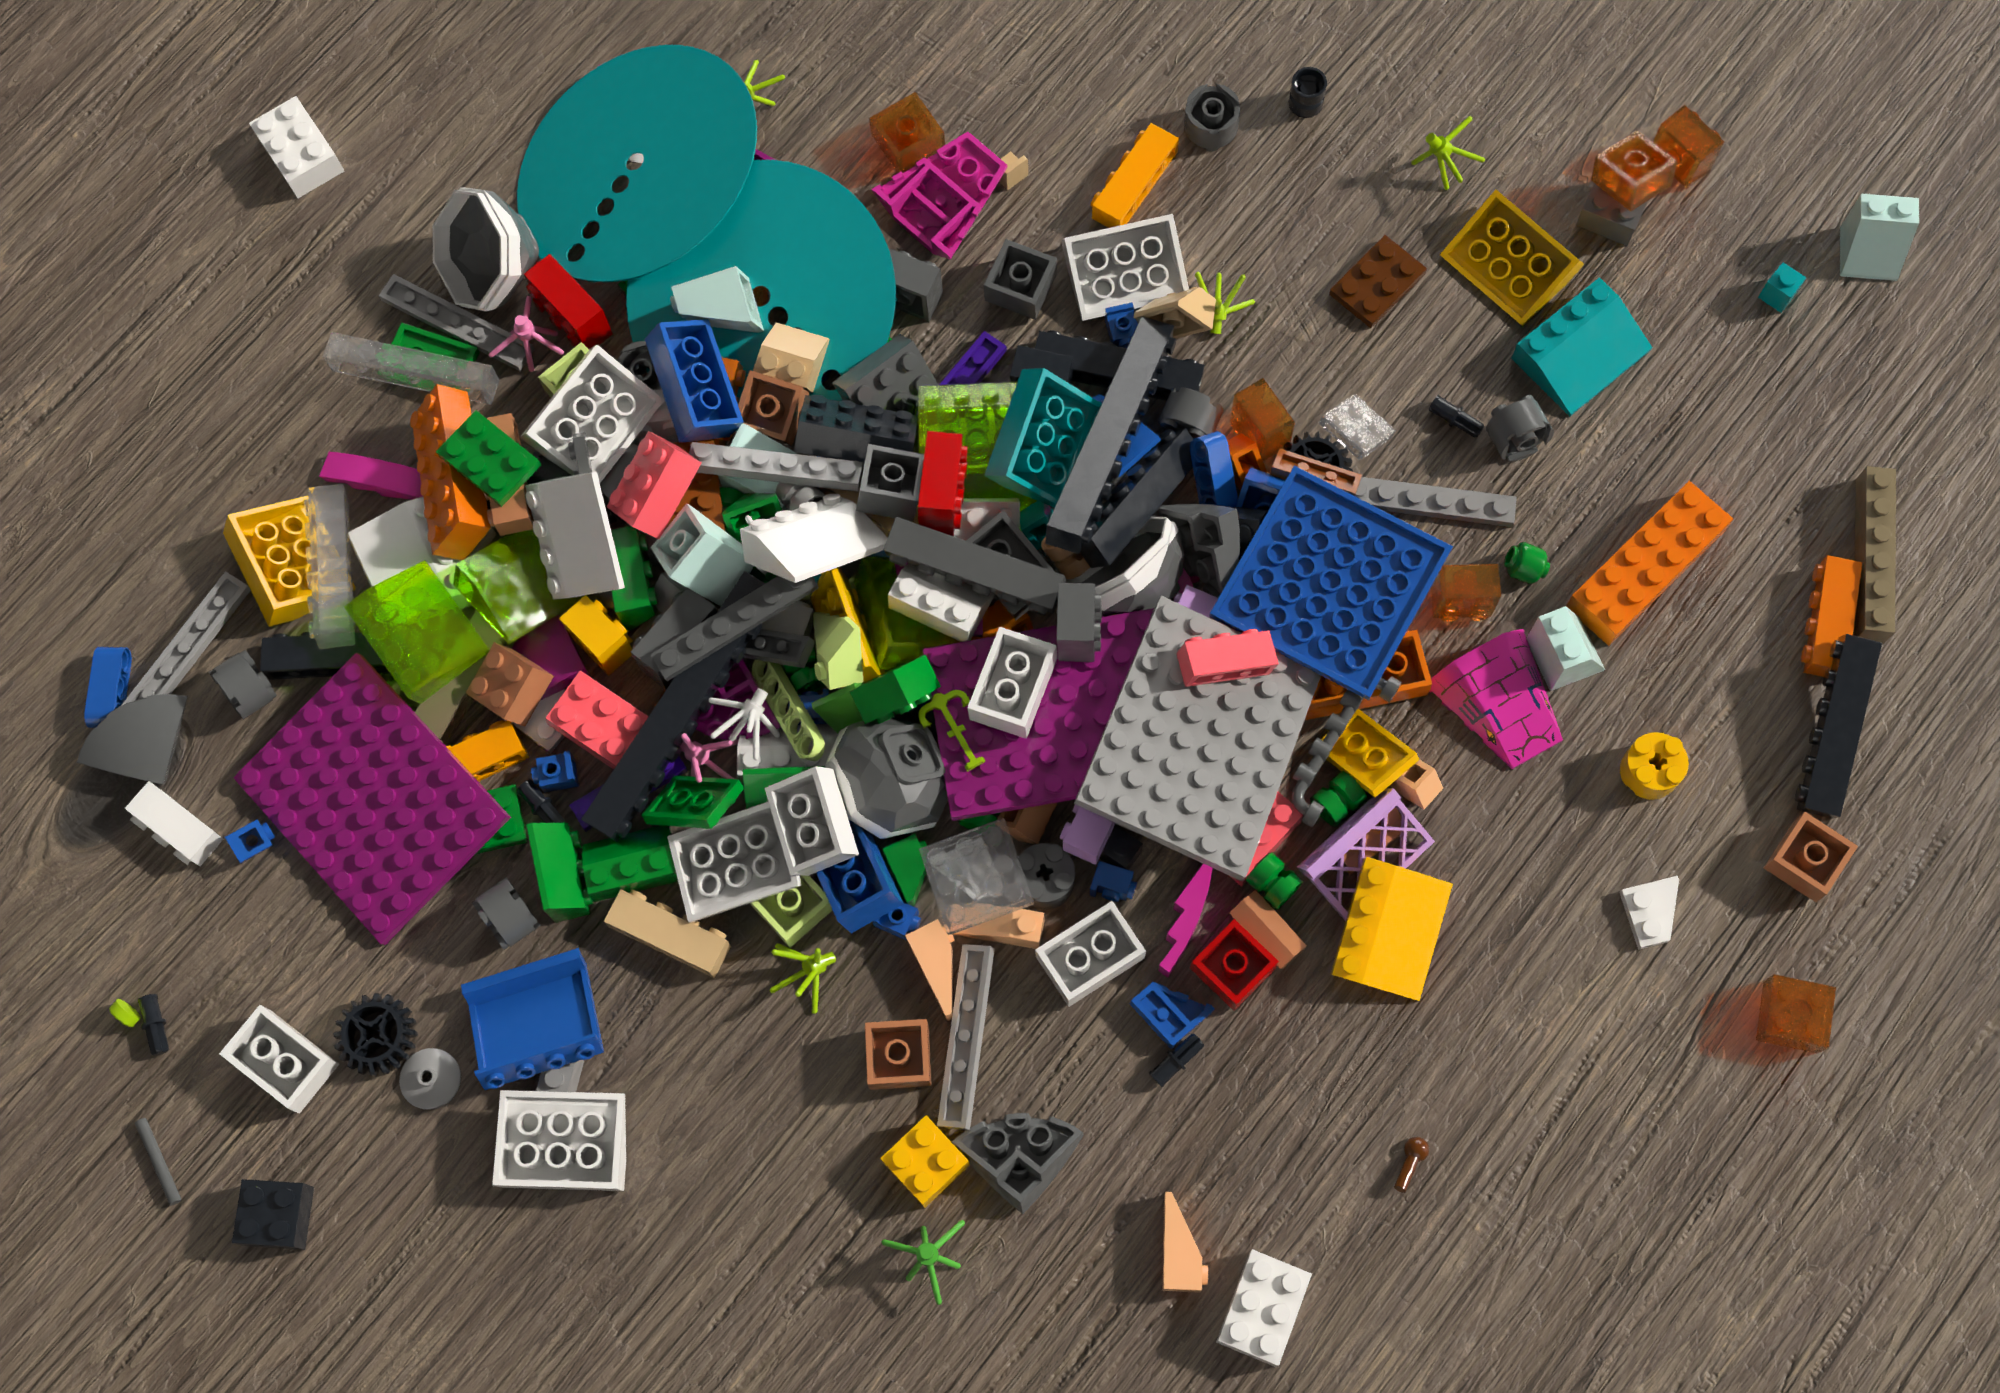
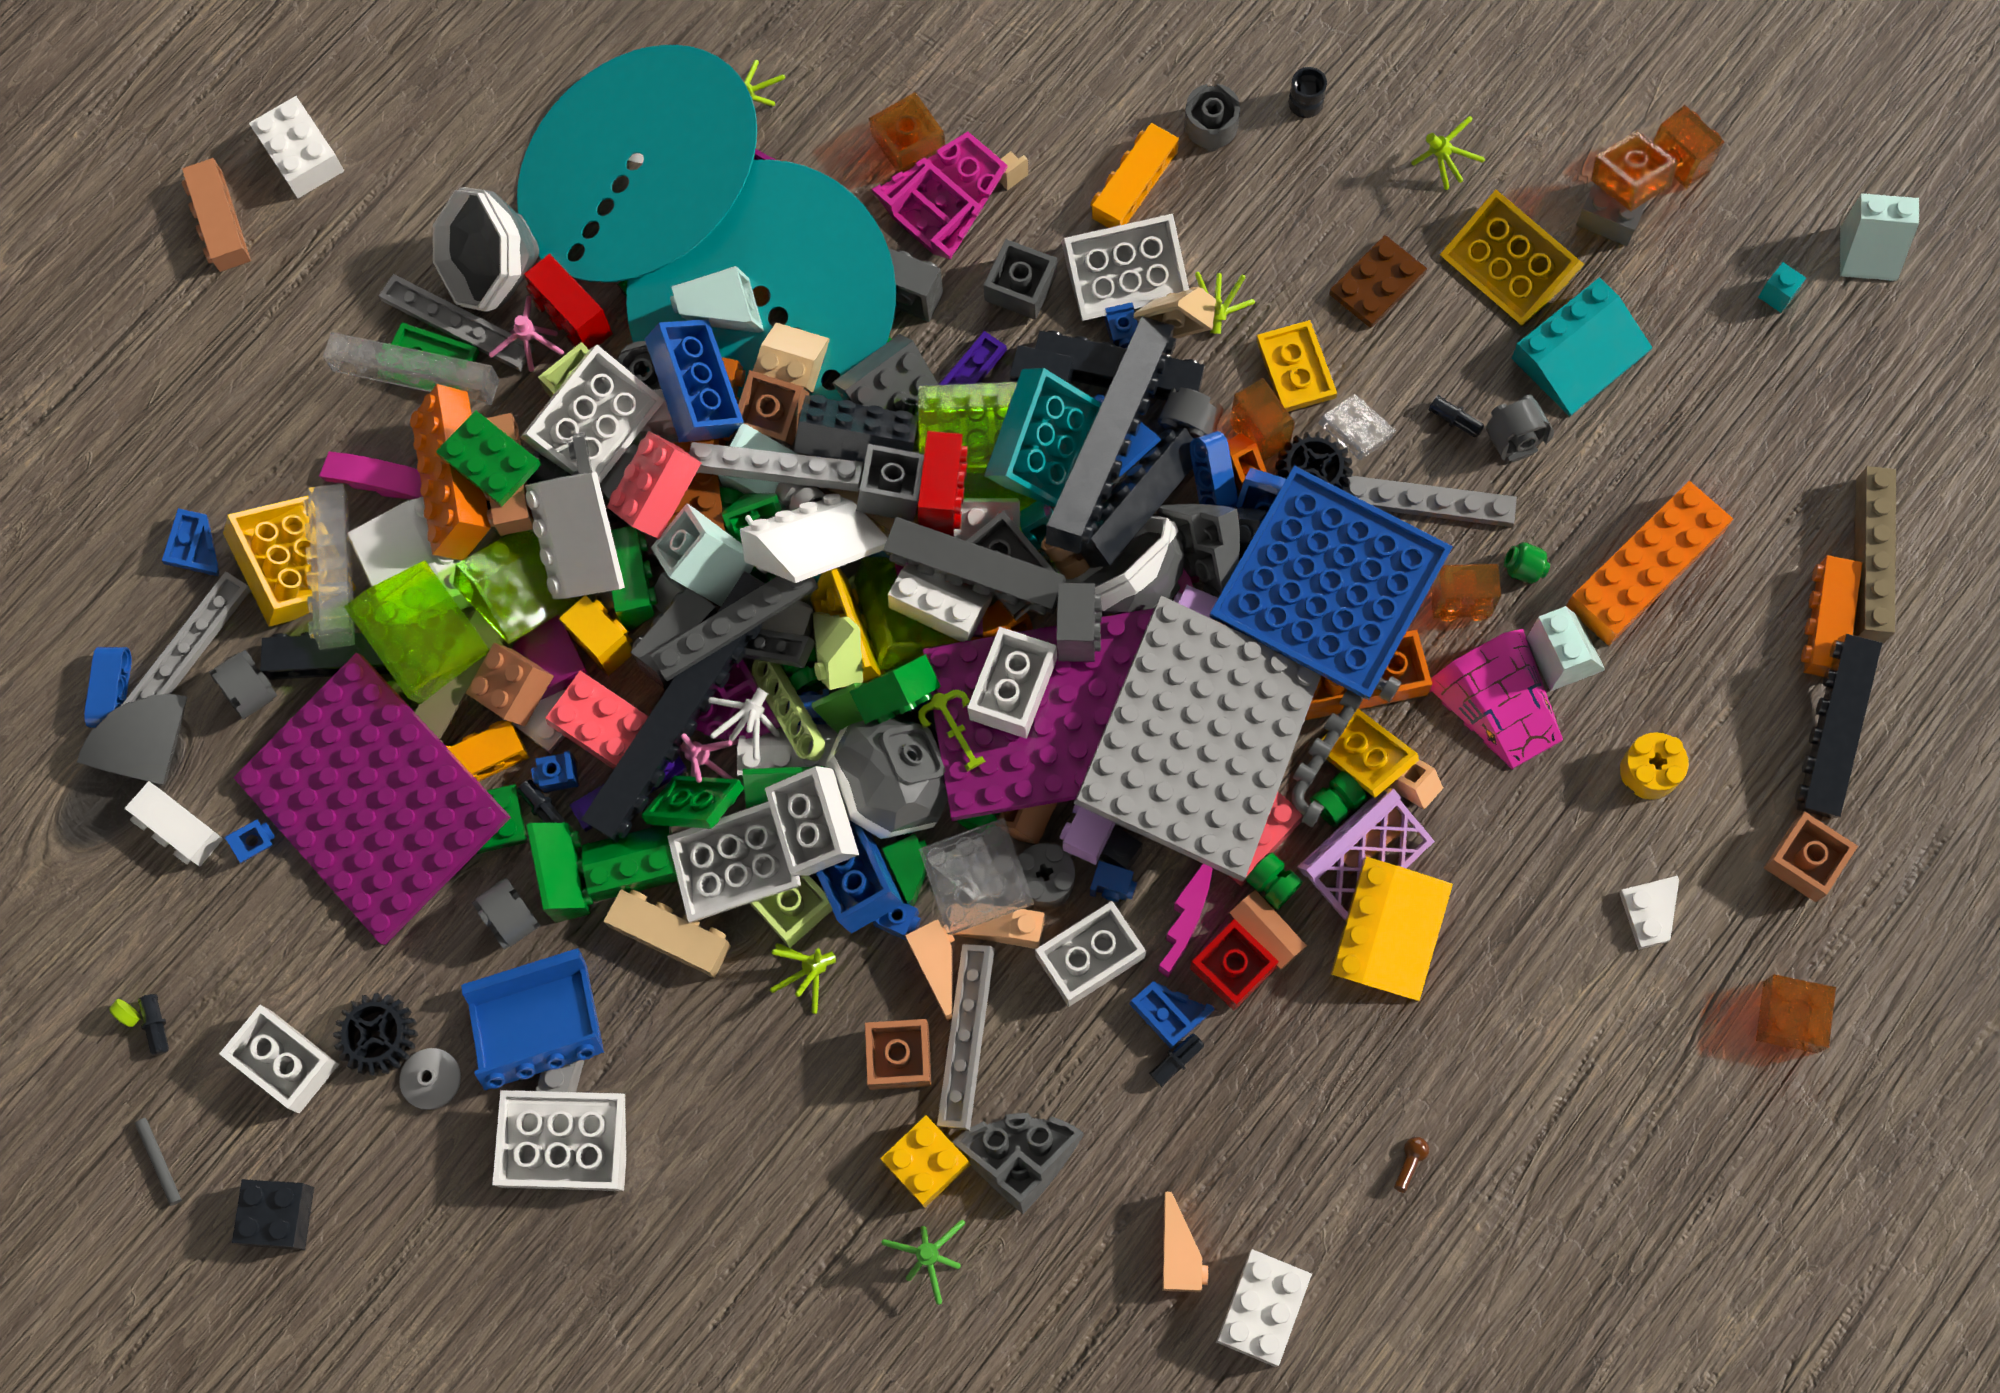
(191, 544): none -> blue wing
(215, 214): none -> nougat brick
(1227, 657): coral brick -> none
(1296, 366): none -> yellow plate
(1334, 475): plate -> none

